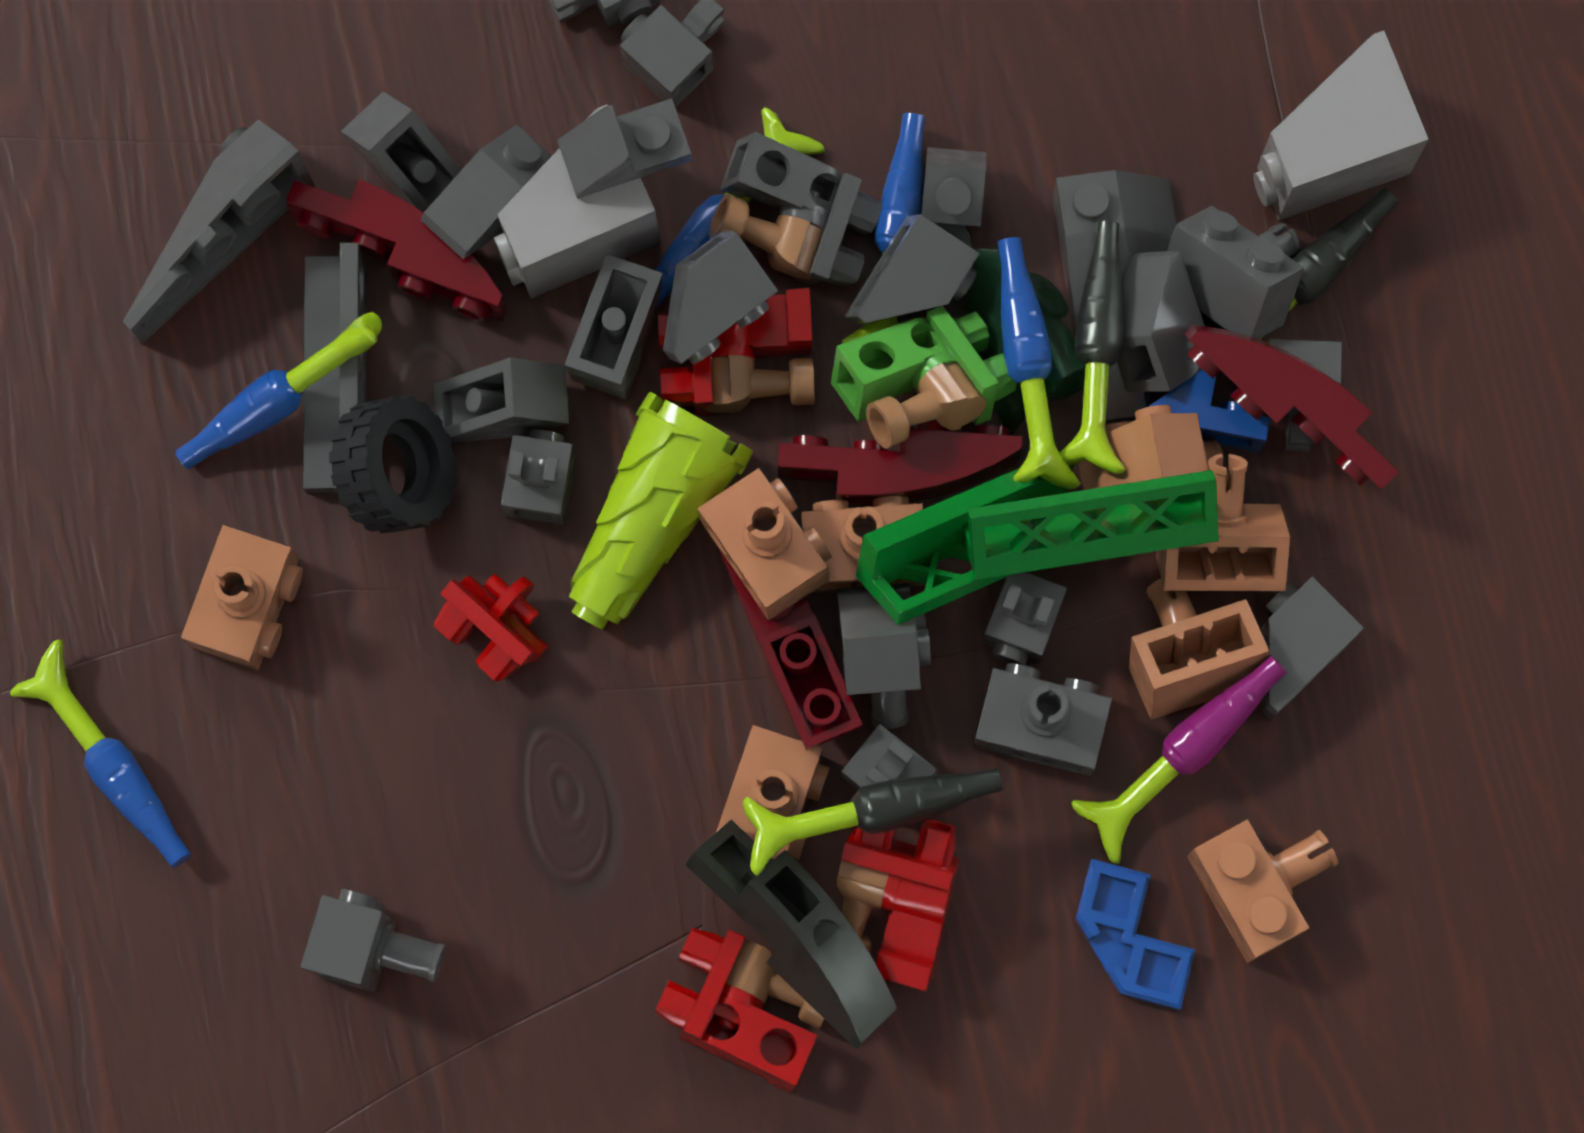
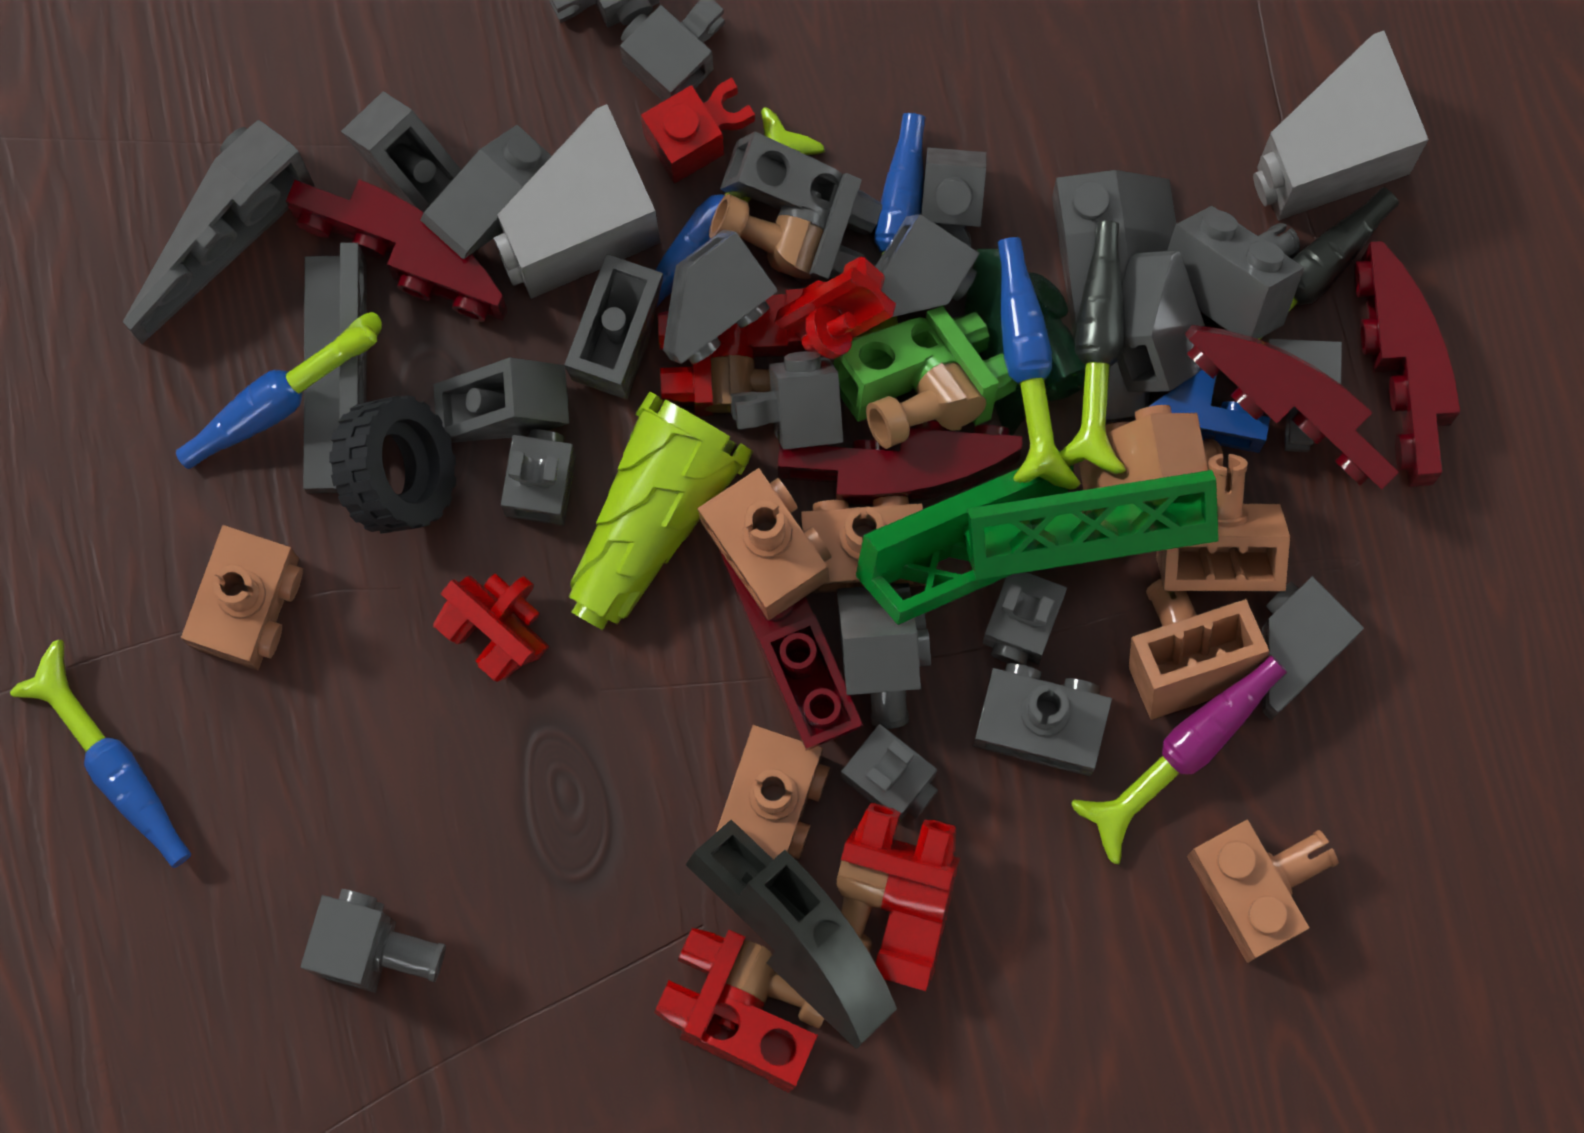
(623, 147): dark grey slope -> none
(689, 132): none -> red brick
(800, 404): none -> dark grey brick
(838, 310): none -> red hips
(873, 809): pearl dark grey piece -> none
(1135, 963): blue tile -> none
(1407, 340): none -> dark red slope

